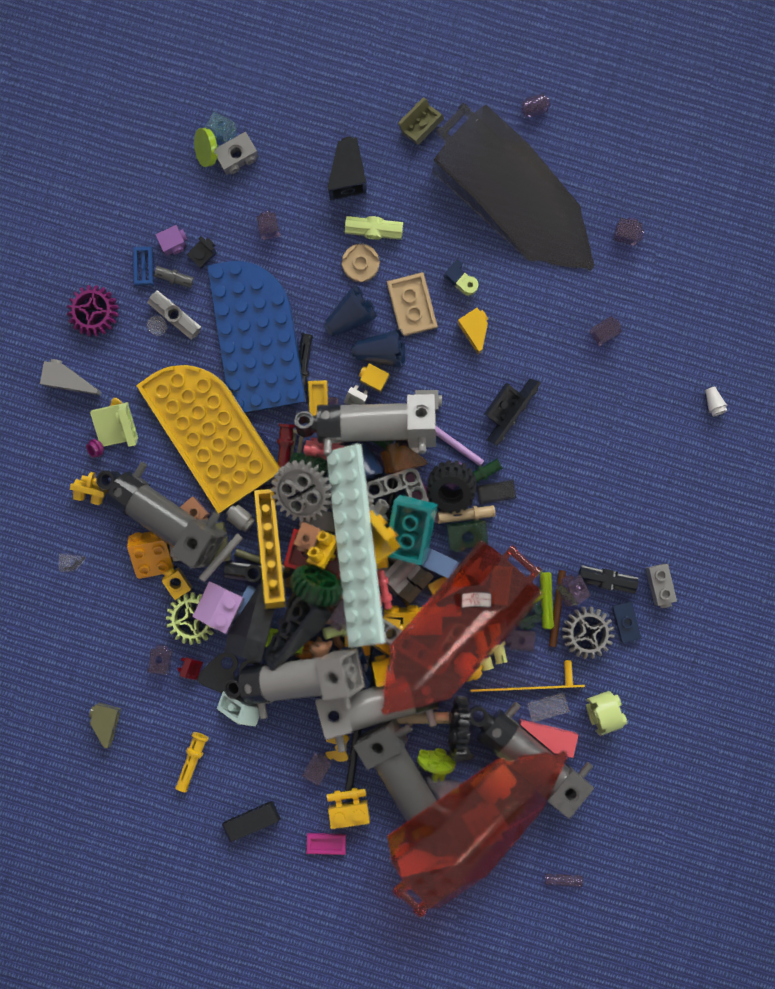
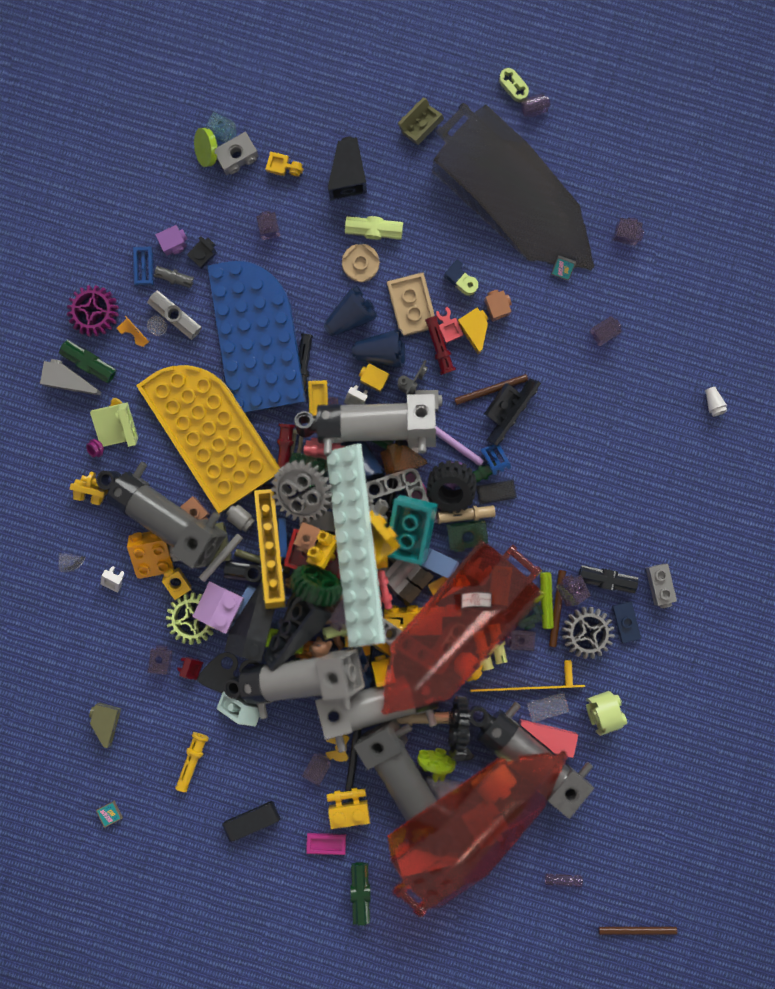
(87, 361): none -> dark green piece
(109, 813): none -> tile
(111, 580): none -> white tile
(128, 326): none -> light orange piece
(278, 164): none -> yellow plate
(282, 535): none -> blue tile
(360, 893): none -> dark green piece
(408, 385): none -> dark grey hinge
(442, 354): none -> dark red pin
(449, 328): none -> coral plate
(490, 389): none -> reddish brown bar
(498, 304): none -> nougat brick
(499, 466): none -> blue tile
(510, 88): none -> yellowish green beam
(563, 267): none -> tile
(637, 930): none -> reddish brown bar

